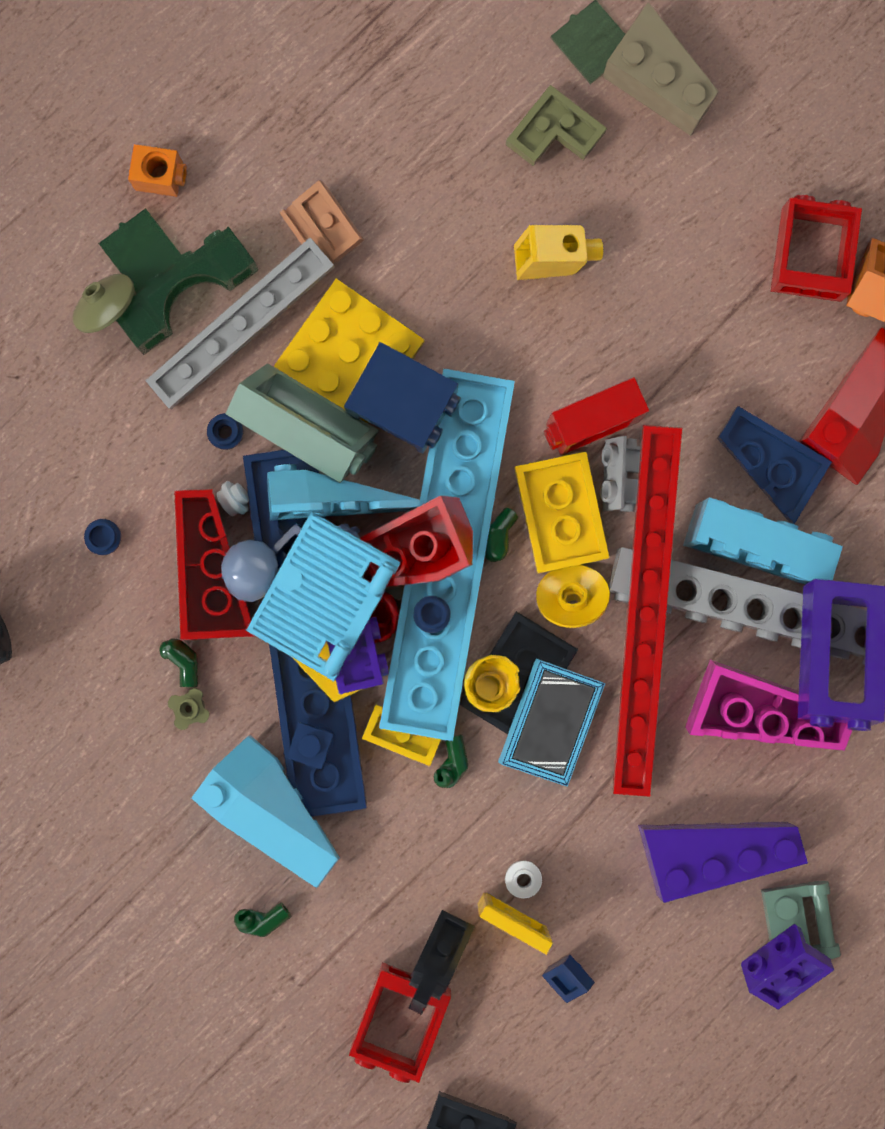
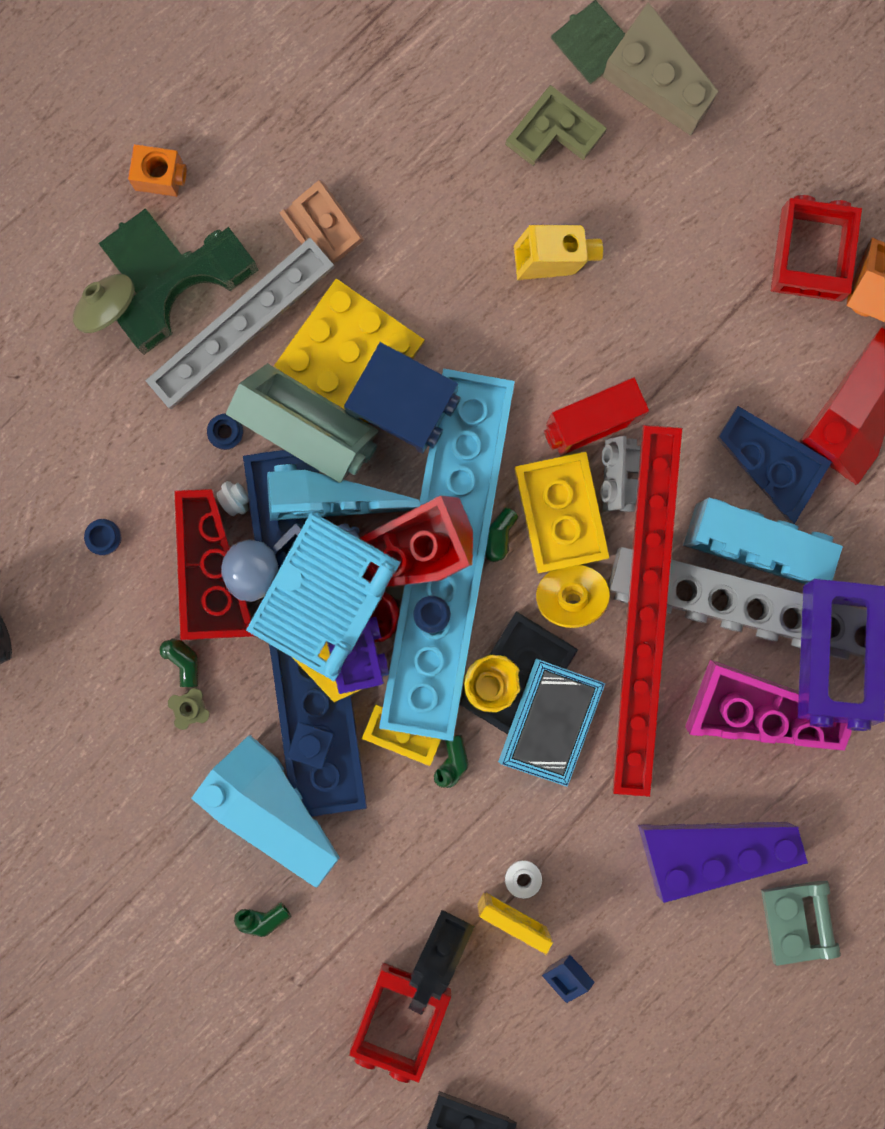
(784, 968): dark purple bracket -> none

